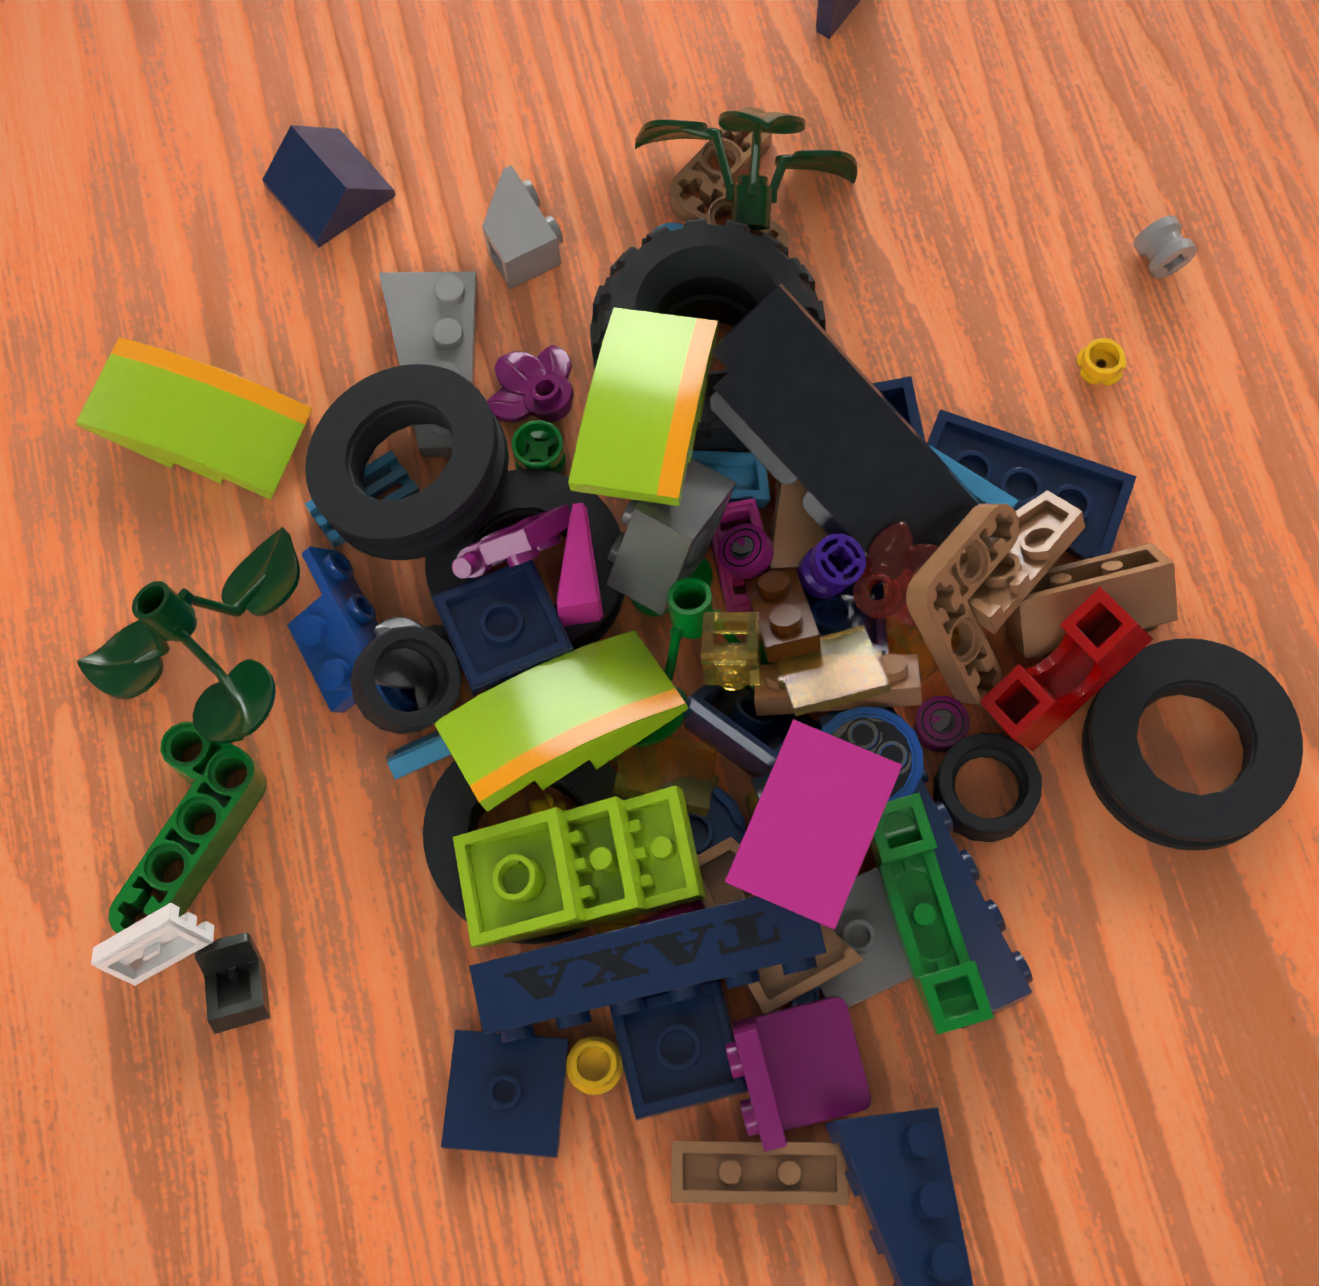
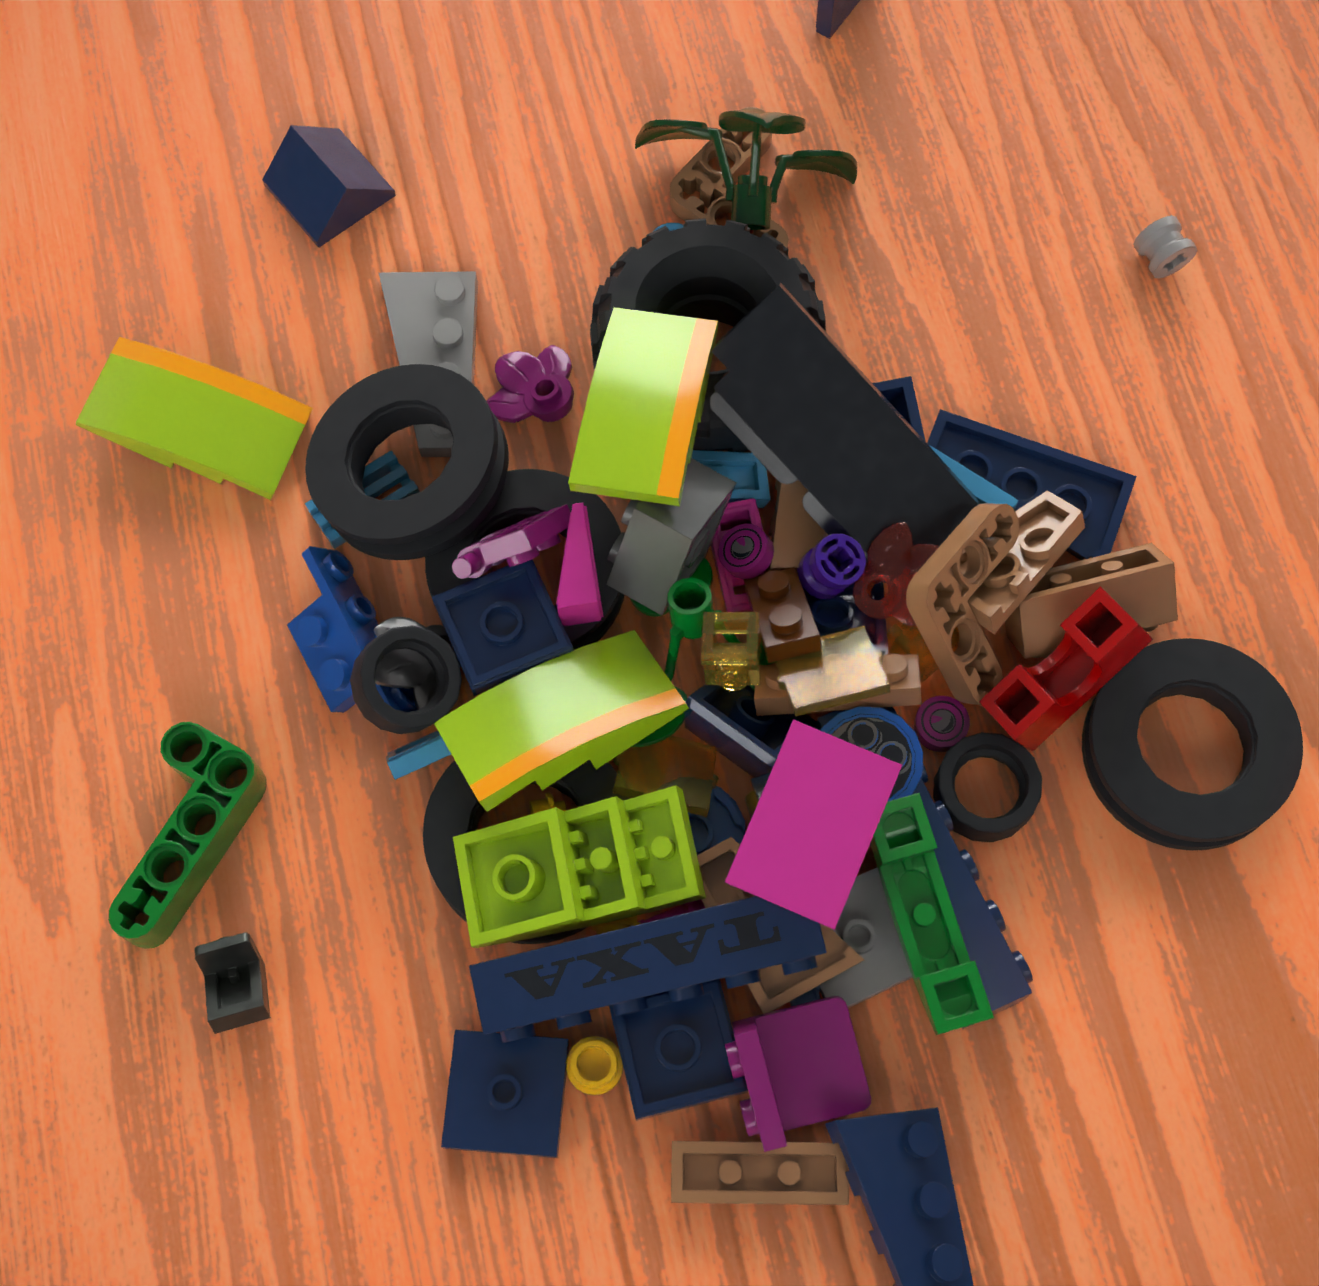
(148, 940): white tile -> none
(244, 697): dark green plant -> none
(517, 233): light grey slope -> none
(539, 442): green wheel -> none
(1103, 351): yellow plate -> none

